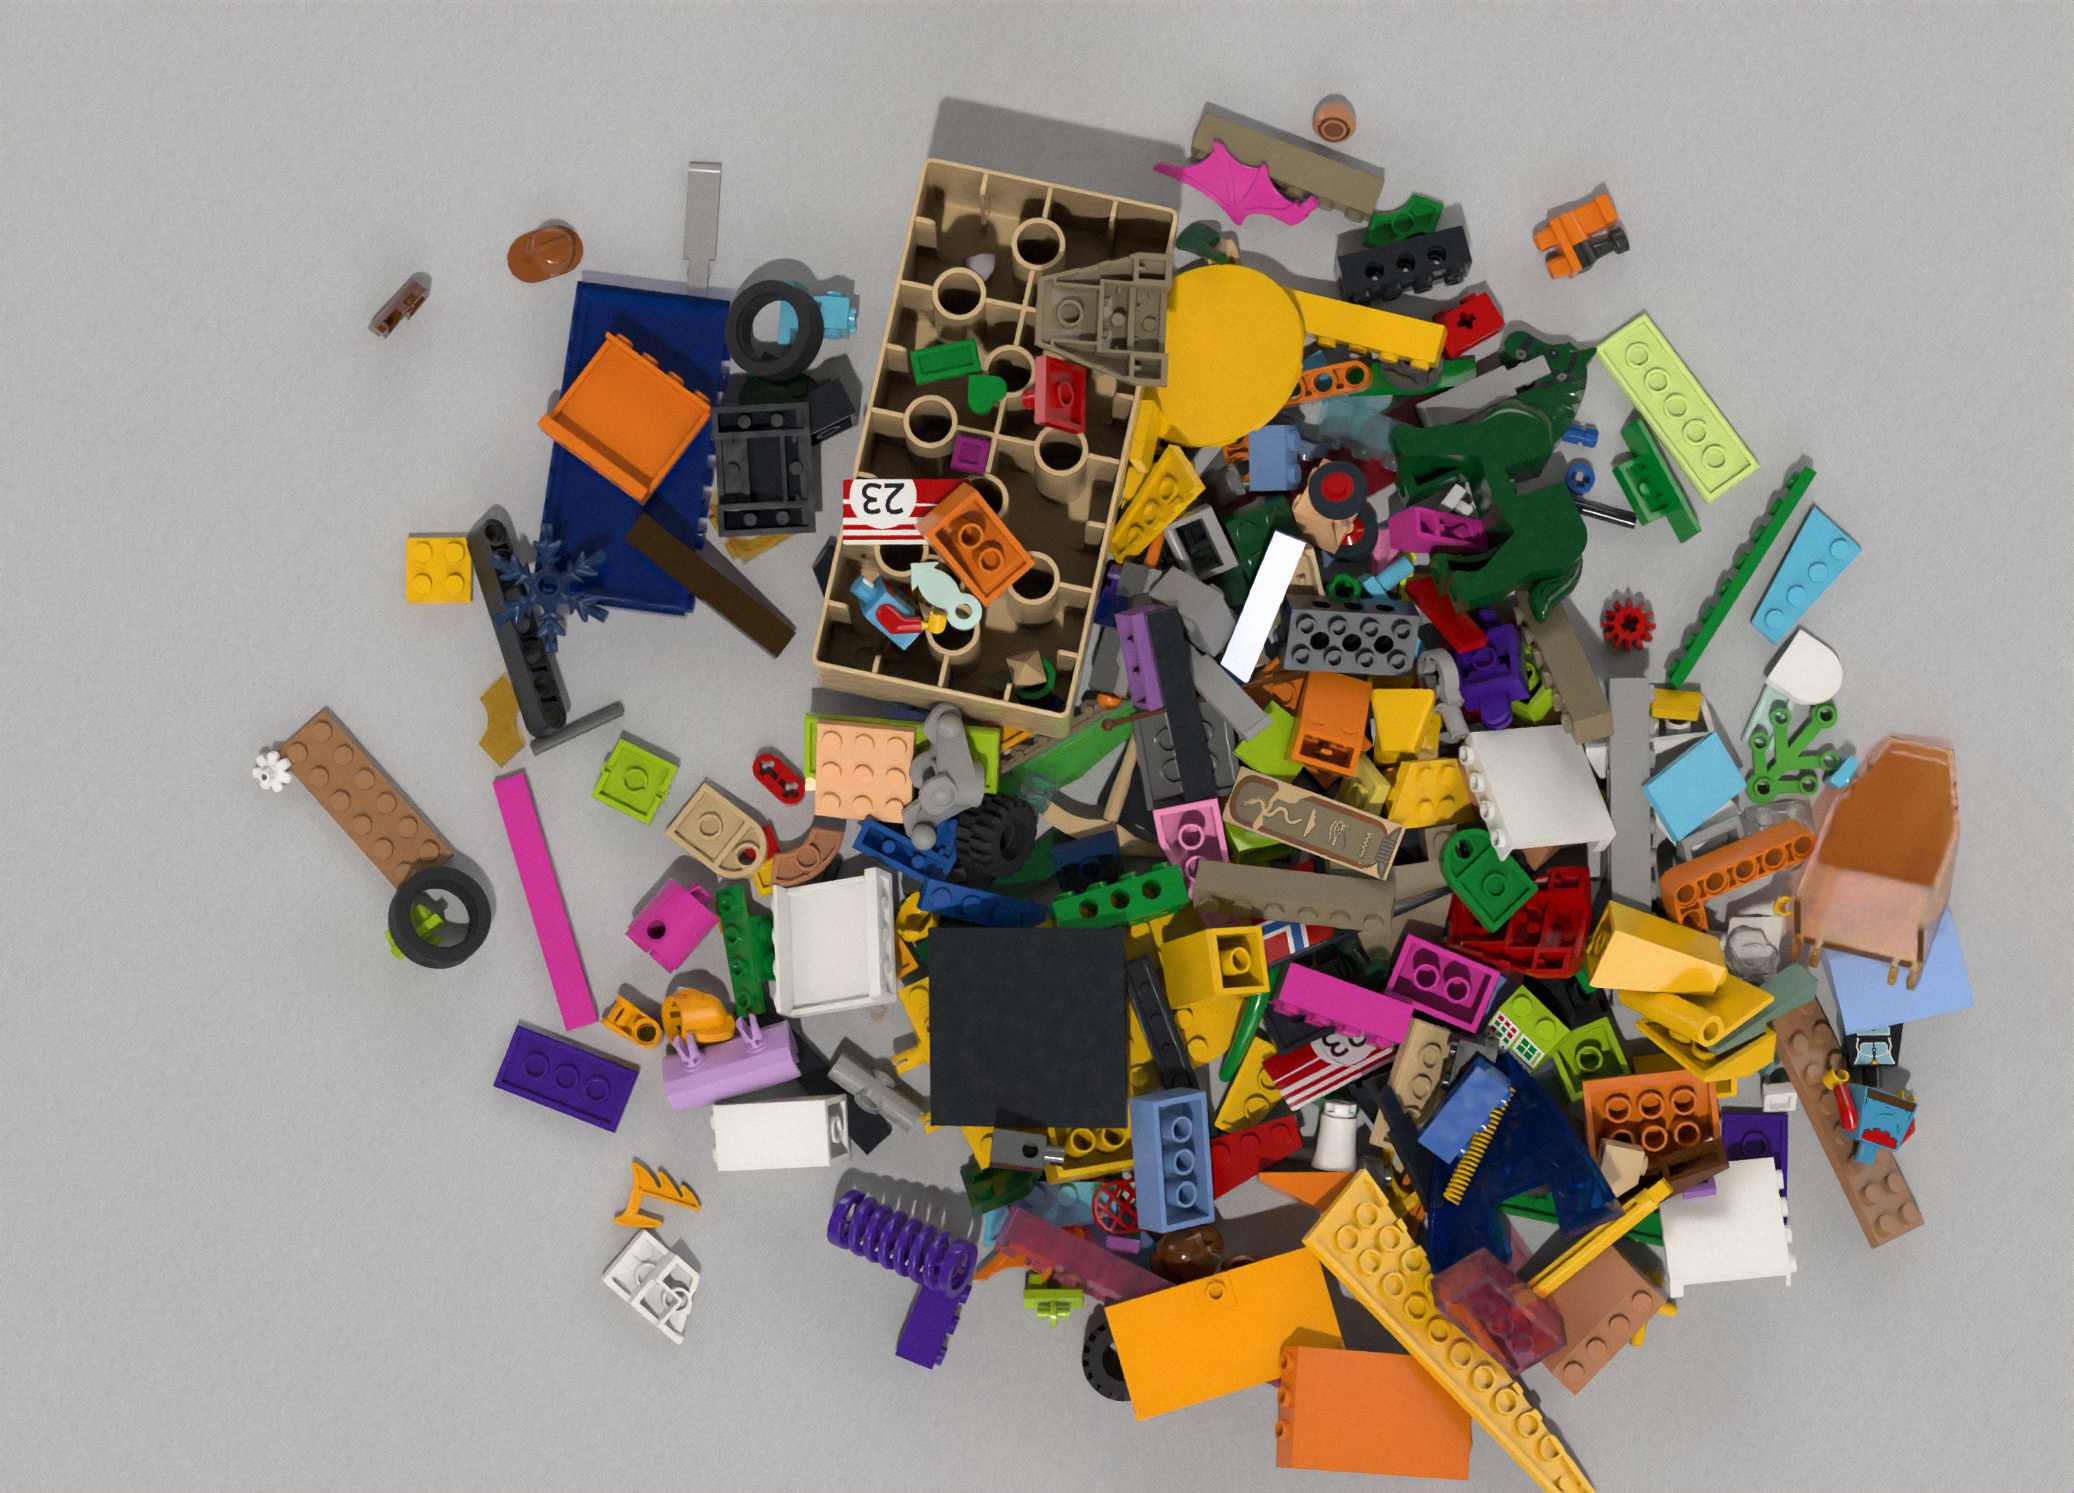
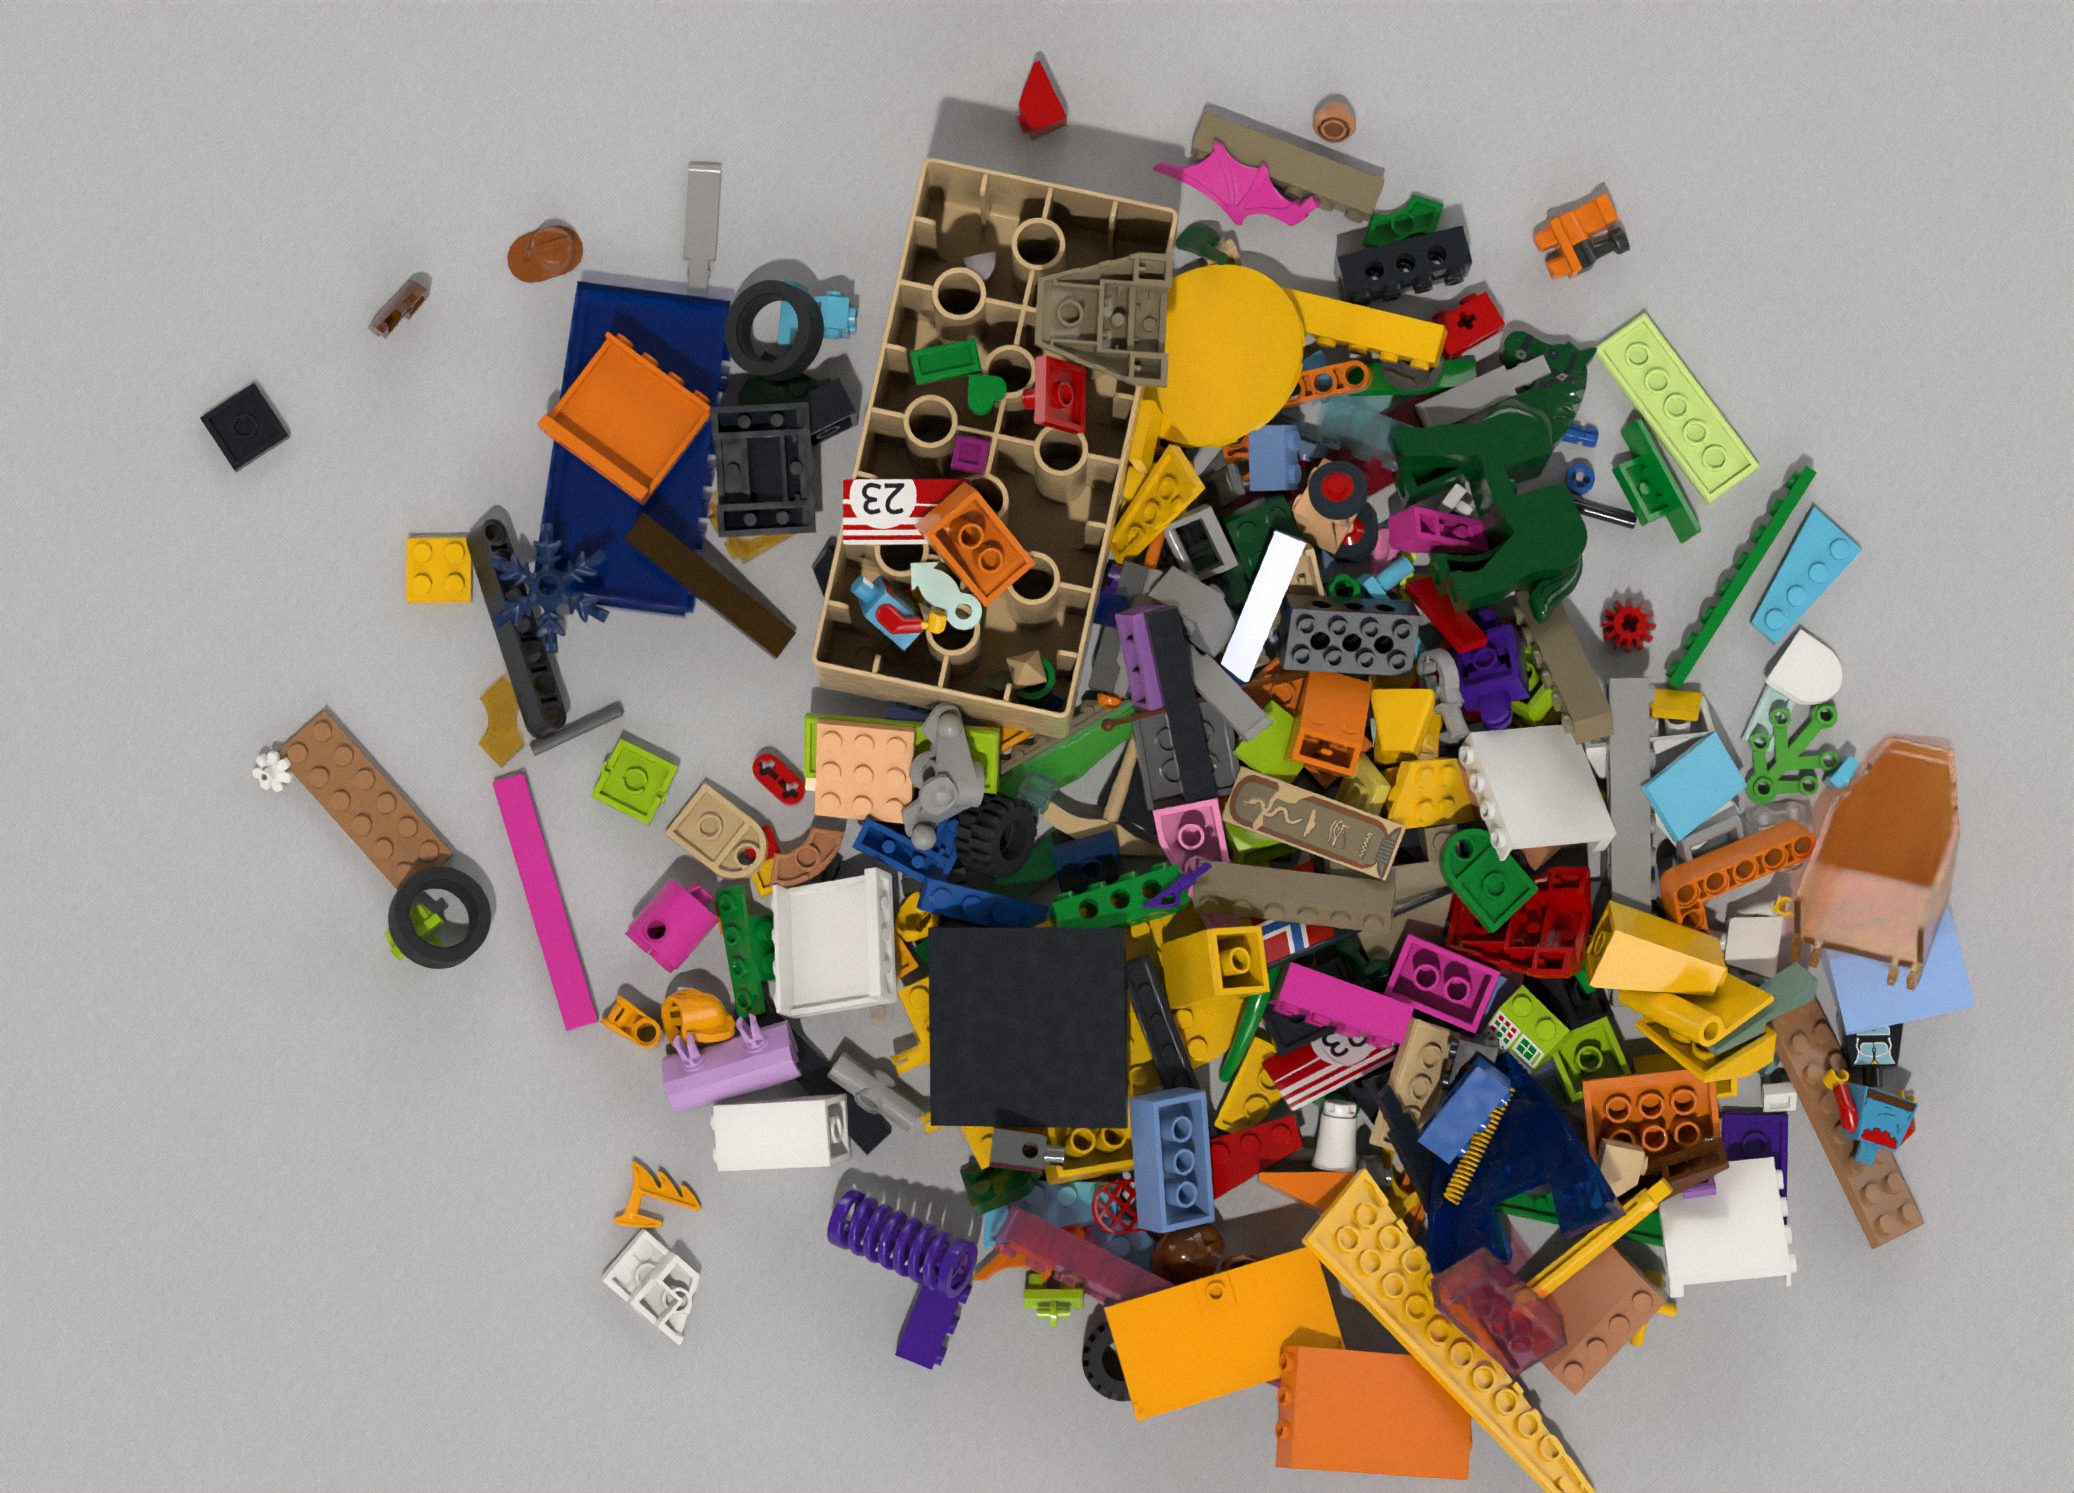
(245, 427): none -> black tile
(566, 1079): dark purple tile -> none
(1039, 105): none -> red slope
(1122, 1245): medium lavender tile -> none
(1175, 889): none -> dark purple hand
(1750, 952): clear hair -> none

